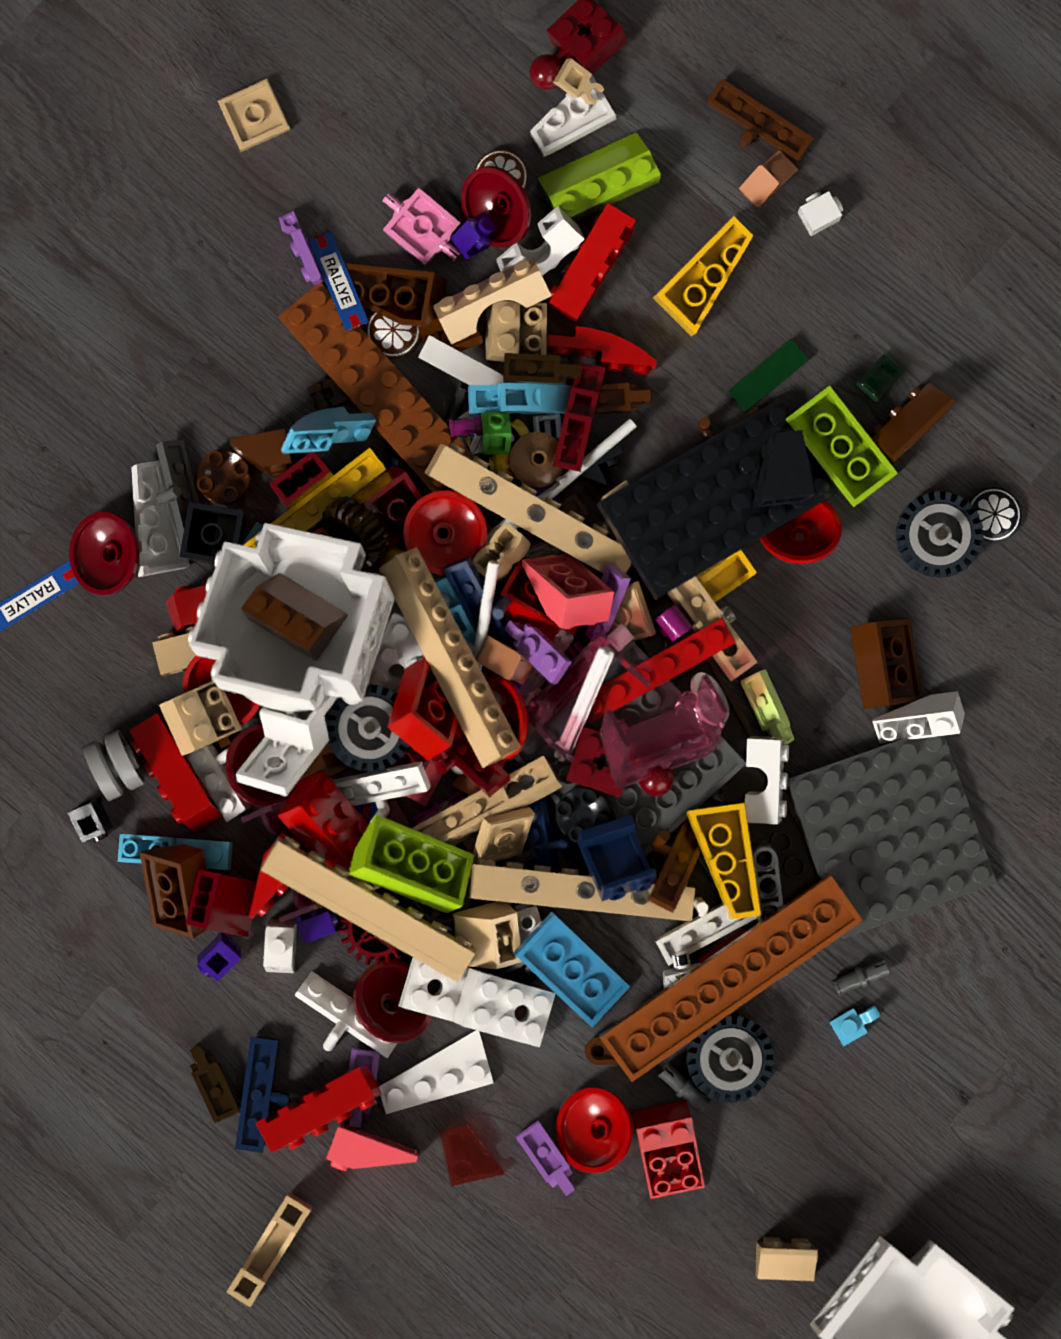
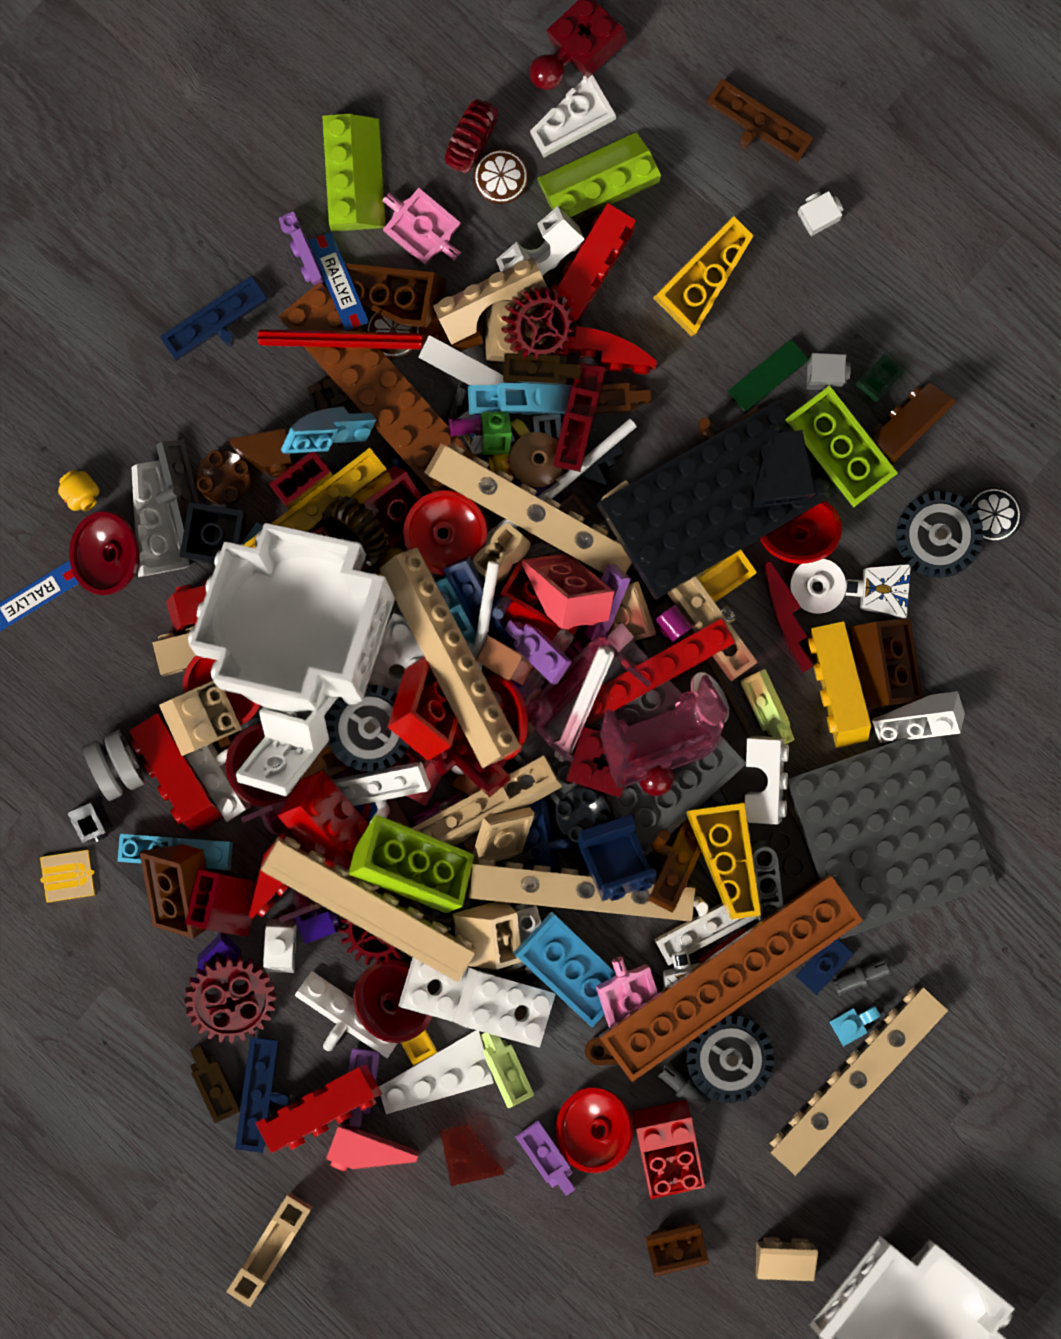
(67, 876): none -> piece
(78, 490): none -> yellow head
(214, 319): none -> dark blue plate
(222, 977): none -> dark red gear
(254, 115): tan tile -> none
(294, 615): reddish brown slope -> none
(341, 339): none -> red axle
(353, 172): none -> lime slope
(419, 1048): none -> yellow tile
(471, 135): none -> dark red gear
(474, 235): dark purple brick -> none
(502, 199): dark red dish -> none
(506, 1070): none -> yellowish green hinge
(558, 334): none -> dark red gear
(575, 81): tan plate -> none
(625, 991): none -> bright pink plate
(676, 1249): none -> reddish brown bracket
(768, 179): nougat slope -> none
(783, 607): none -> dark red slope
(824, 966): none -> dark blue plate
(826, 371): none -> light grey brick
(832, 583): none -> white dish
(840, 684): none -> yellow wedge
(857, 1080): none -> tan piece
(882, 590): none -> torso

